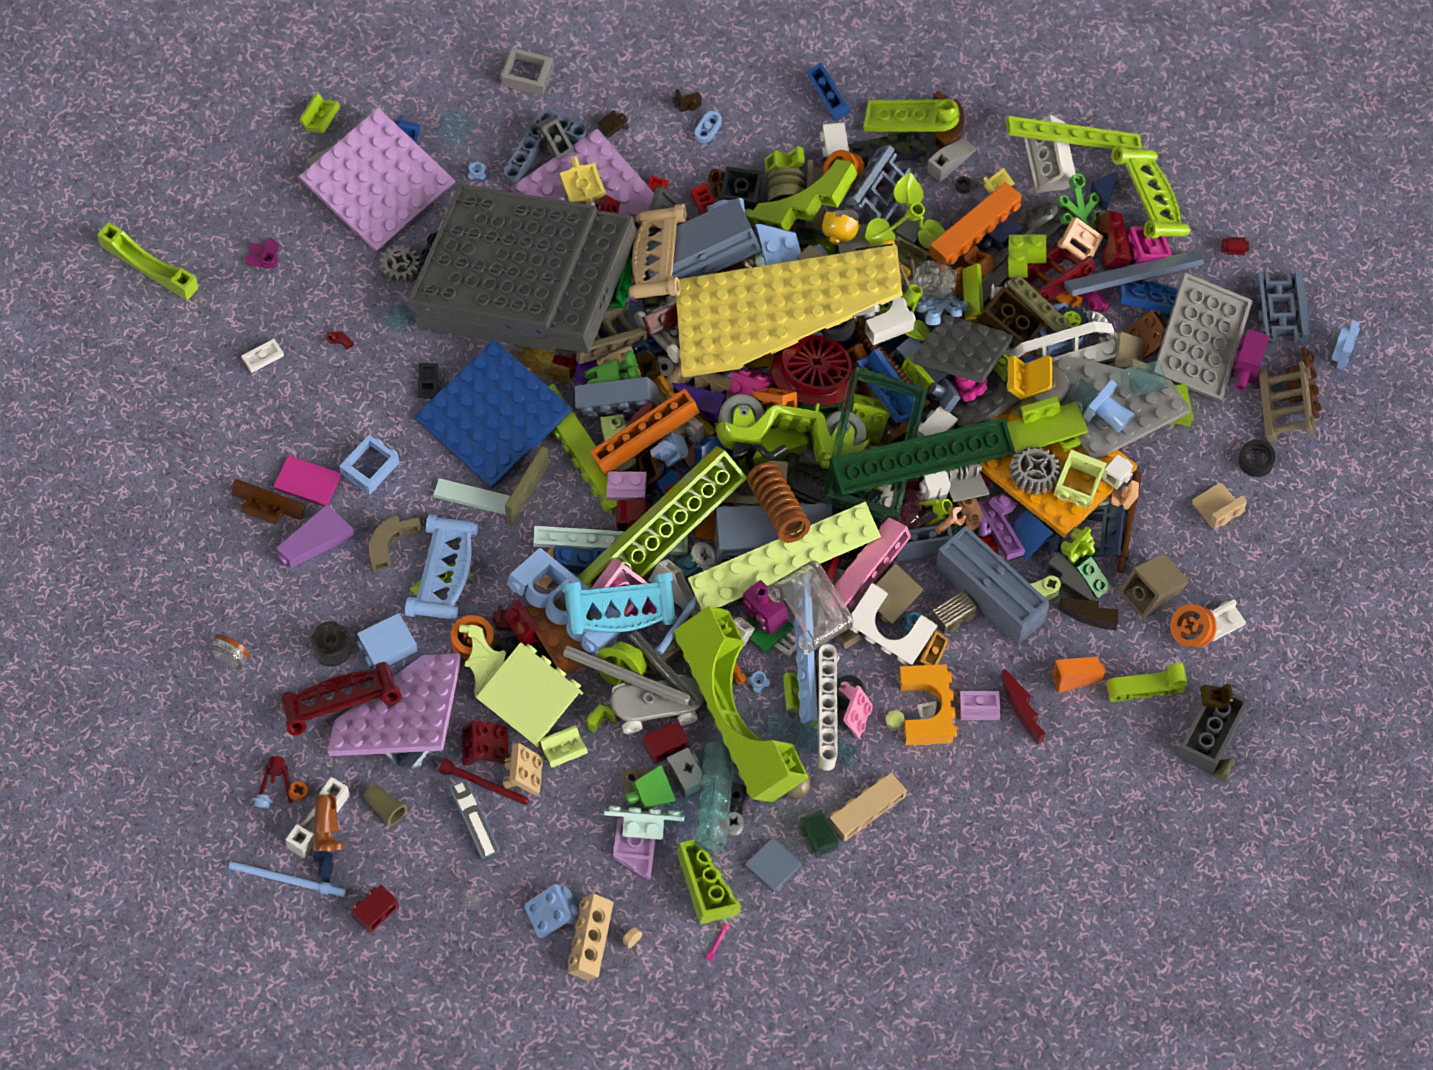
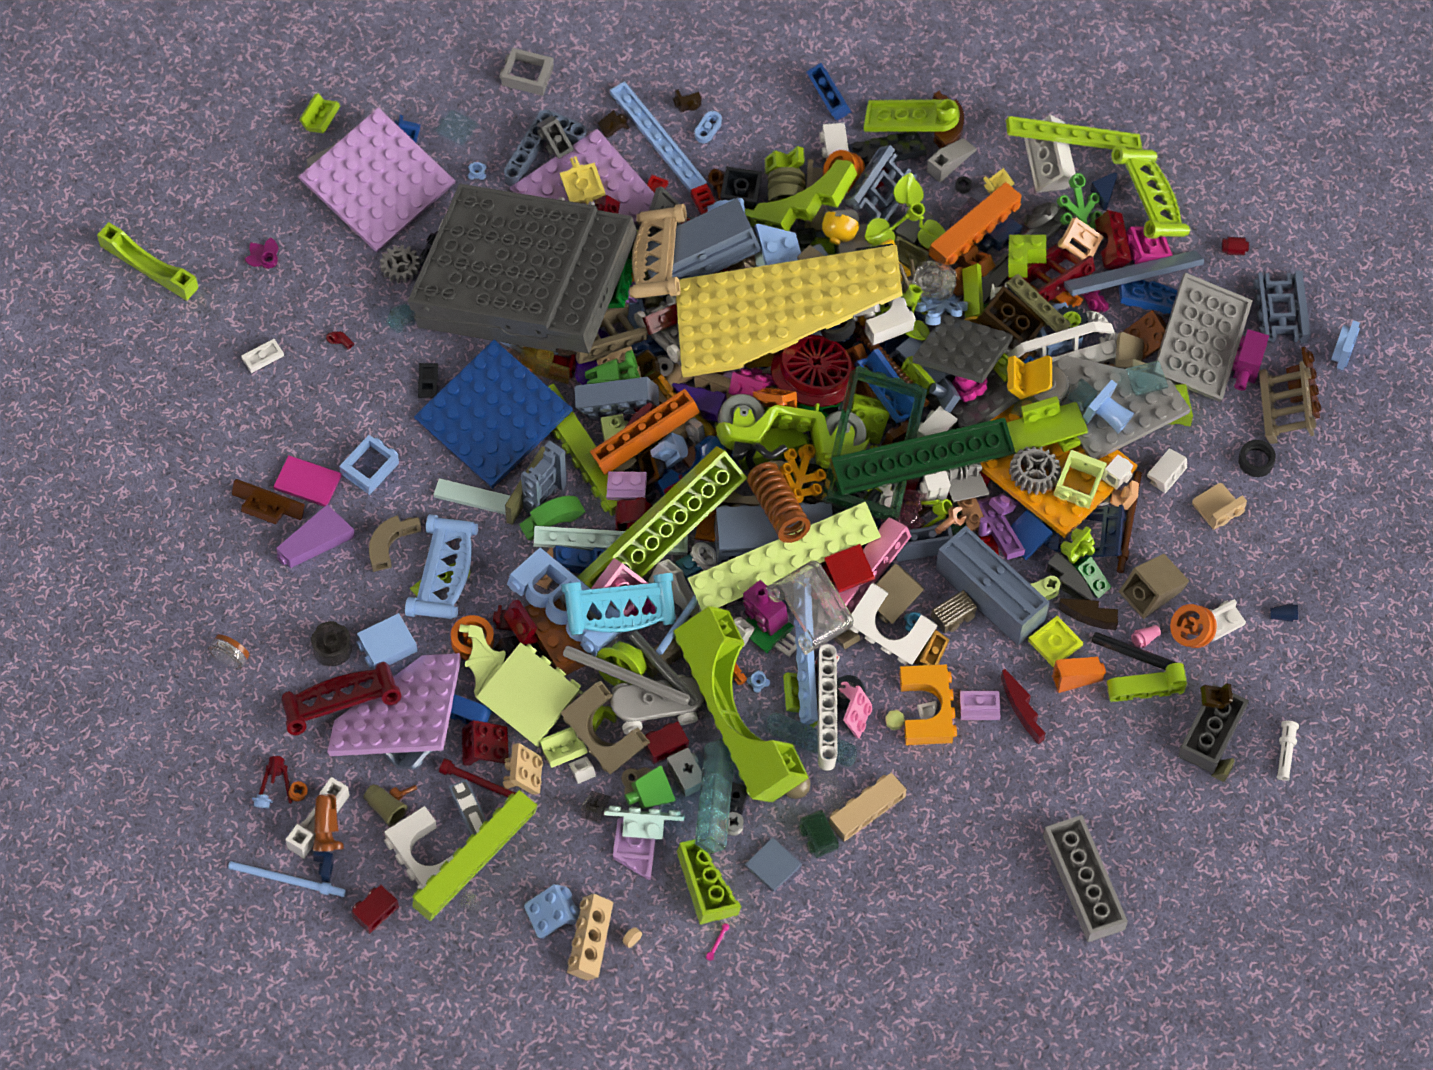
(395, 792): none -> dark orange hand
(402, 838): none -> white arch
(468, 710): none -> blue beam
(474, 855): none -> lime brick
(544, 478): none -> sand blue fence
(551, 513): none -> bright green arch
(580, 717): none -> dark tan arch
(582, 769): none -> white slope
(594, 807): none -> clear smoke slope
(657, 136): none -> light blue plate
(805, 452): none -> light orange plant
(849, 568): none -> red tile
(1055, 641): none -> neon yellow plate
(1085, 878): none -> light grey brick
(1131, 651): none -> black axle
(1144, 636): none -> bright pink cone
(1167, 470): none -> white hinge
(1285, 612): none -> dark blue cone
(1287, 743): none -> white pin

